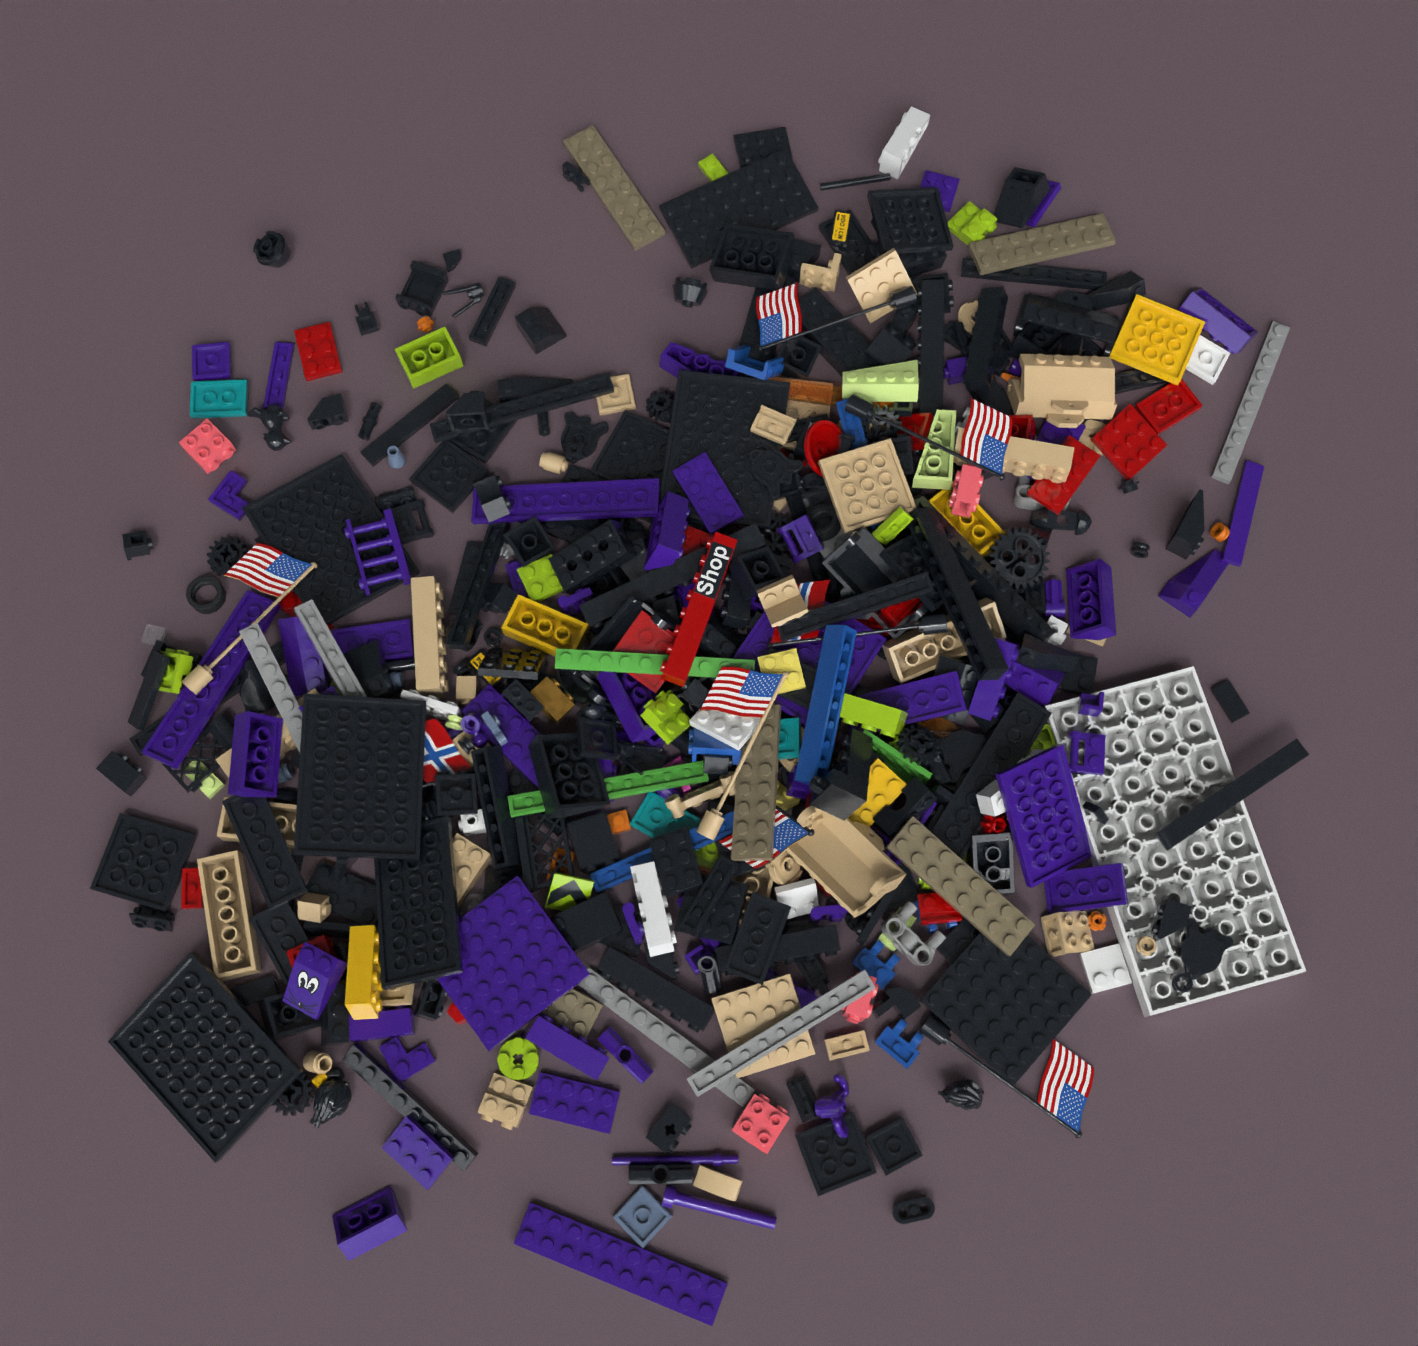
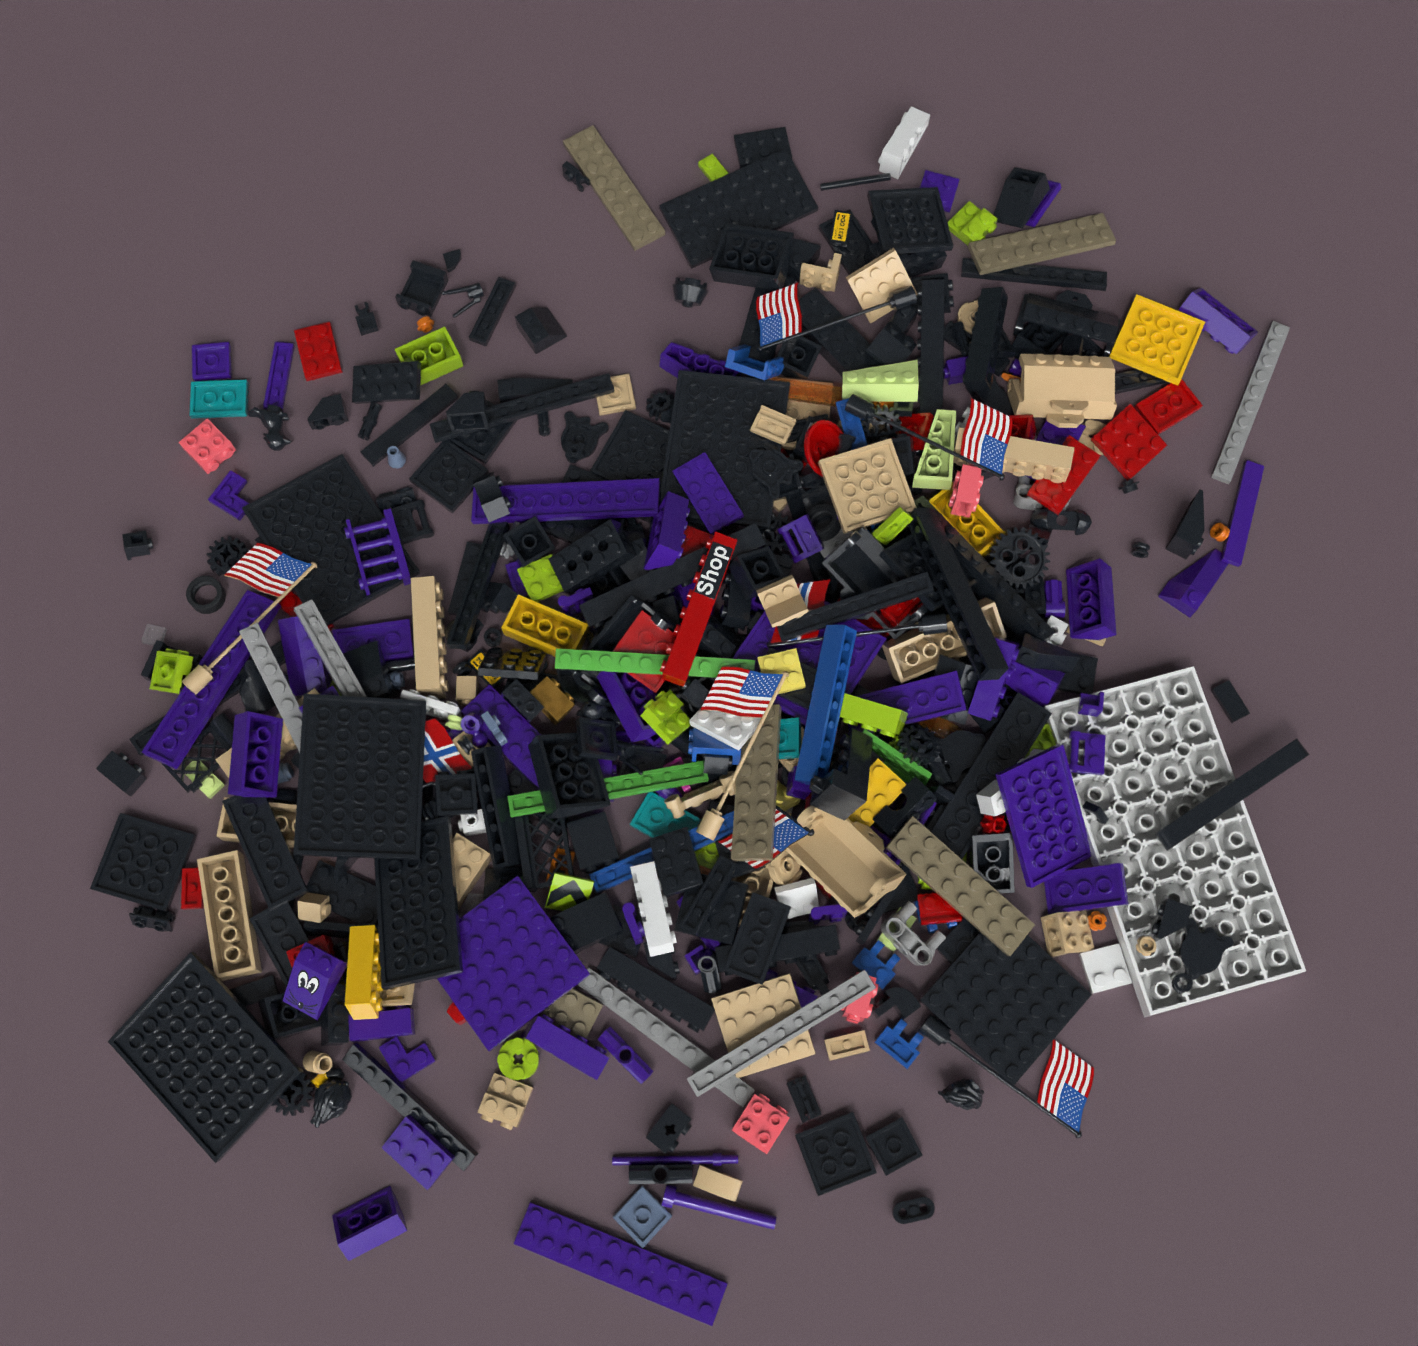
(148, 690): black tile -> none
(272, 250): black cone -> none
(386, 382): none -> black plate
(430, 1000): black brick -> none
(553, 462): tan brick -> none
(574, 1103): dark purple plate -> none
(619, 822): orange plate -> none
(834, 1106): dark purple piece -> none
(1118, 291): black slope -> none
(1207, 360): white plate -> none

